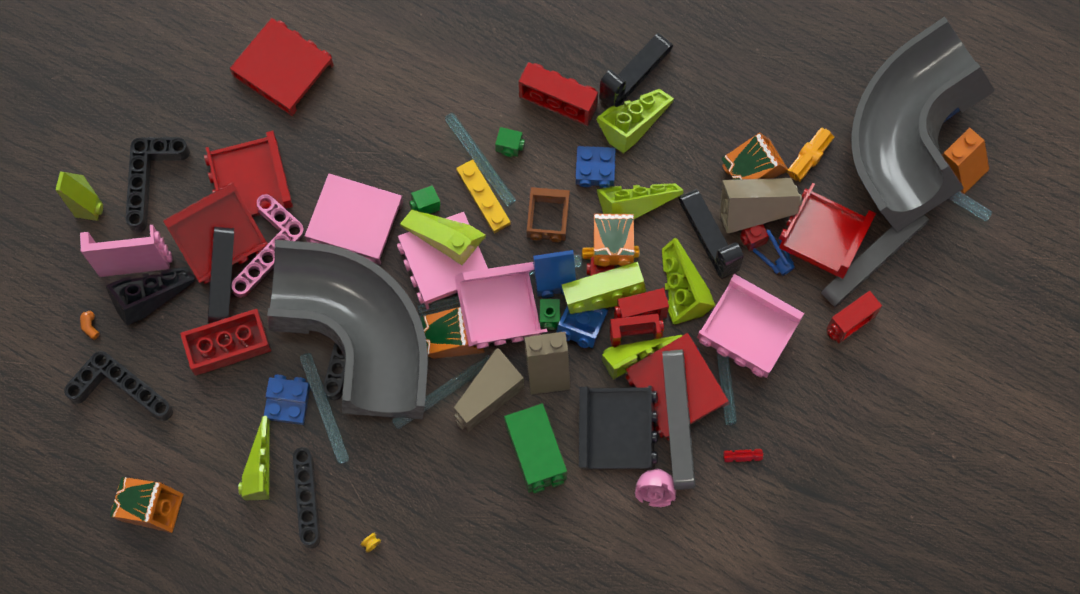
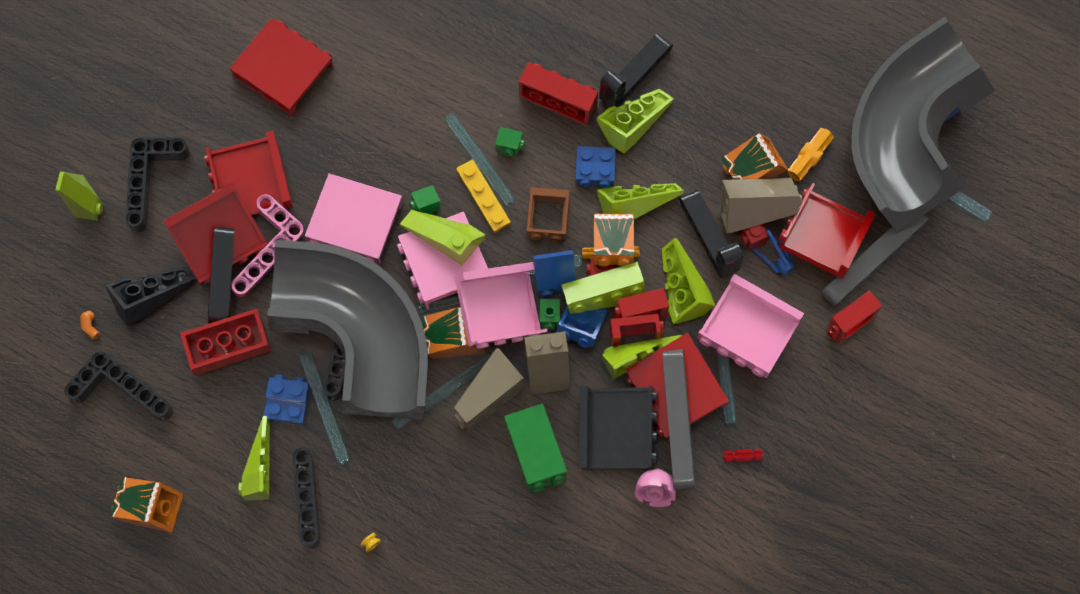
(126, 255): bright pink panel -> none
(968, 158): orange slope -> none

